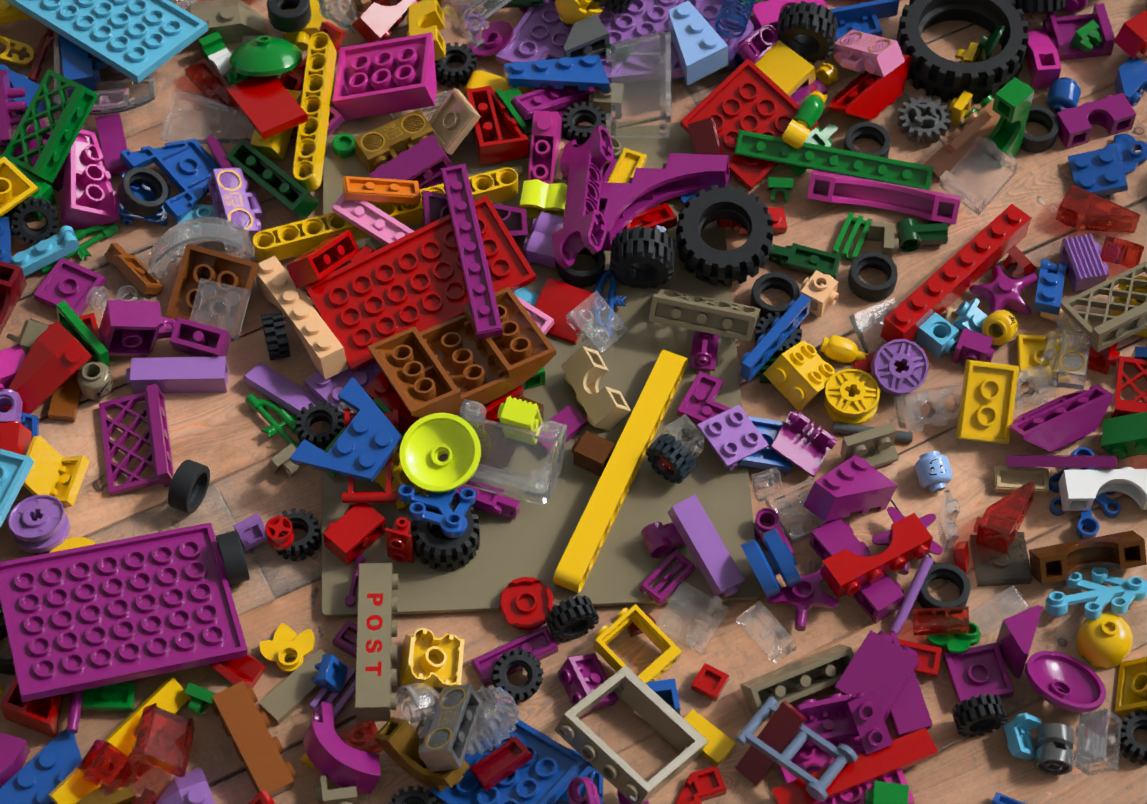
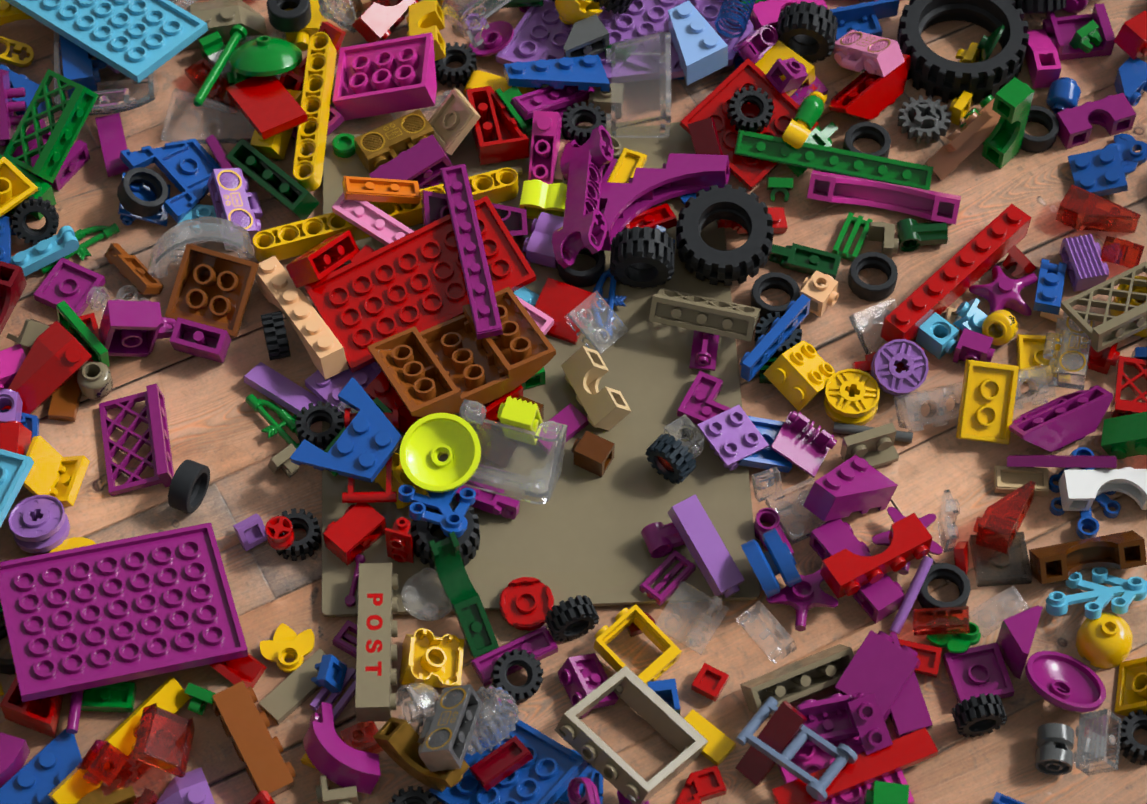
(40, 53): dark red piece -> none
(87, 188): dark pink wedge -> none
(179, 374): medium lavender brick -> none
(220, 306): clear plate -> none
(233, 557): black tyre -> none
(238, 34): none -> green bar
(425, 597): none -> clear dish
(462, 596): none -> dark green piece
(620, 472): yellow beam -> none
(755, 97): none -> black tyre
(792, 70): none -> magenta brick
(827, 74): yellow plate -> none
(841, 349): yellow plant -> none
(933, 471): light blue head -> none
(979, 174): clear panel -> none
(1019, 736): medium azure bracket -> none

